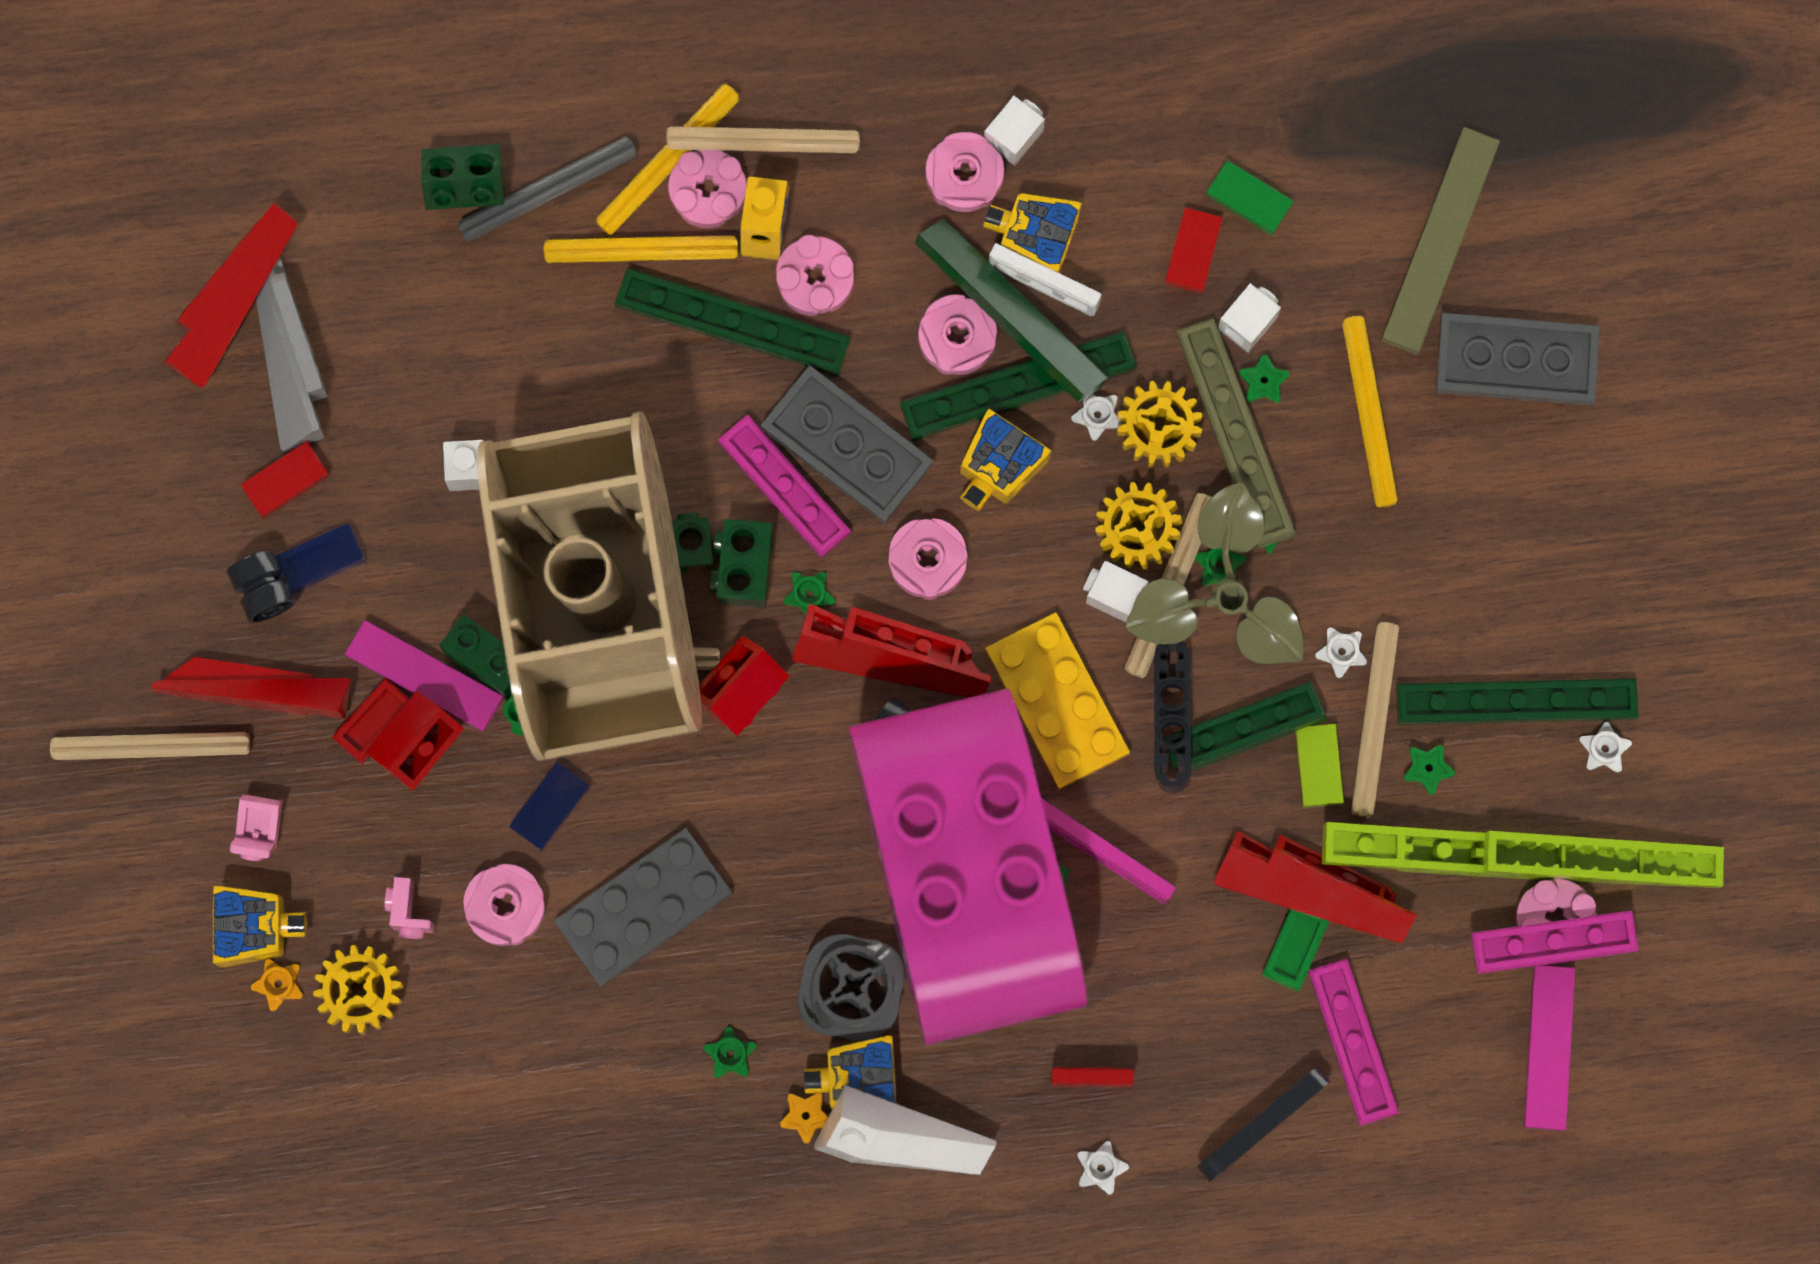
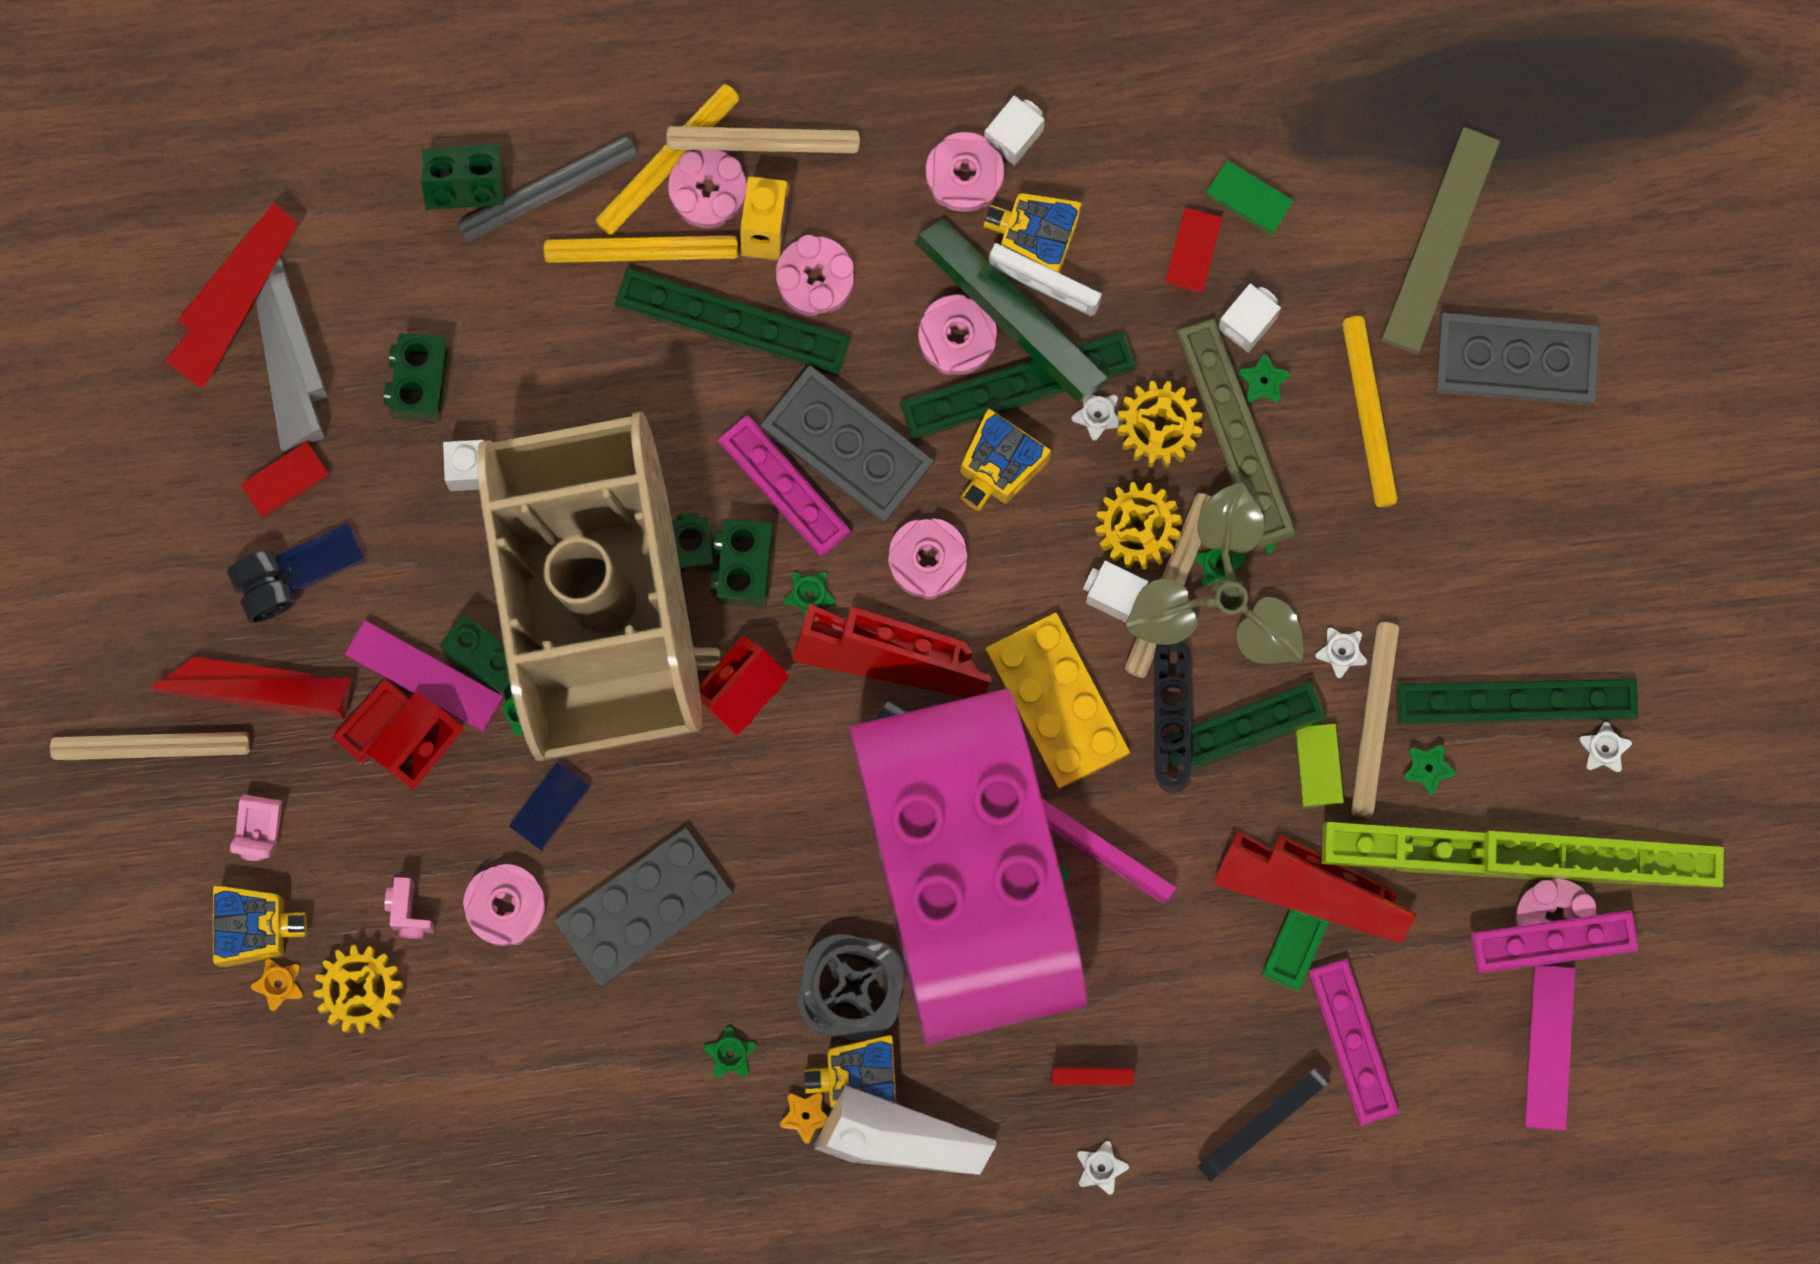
(427, 377): none -> dark green brick

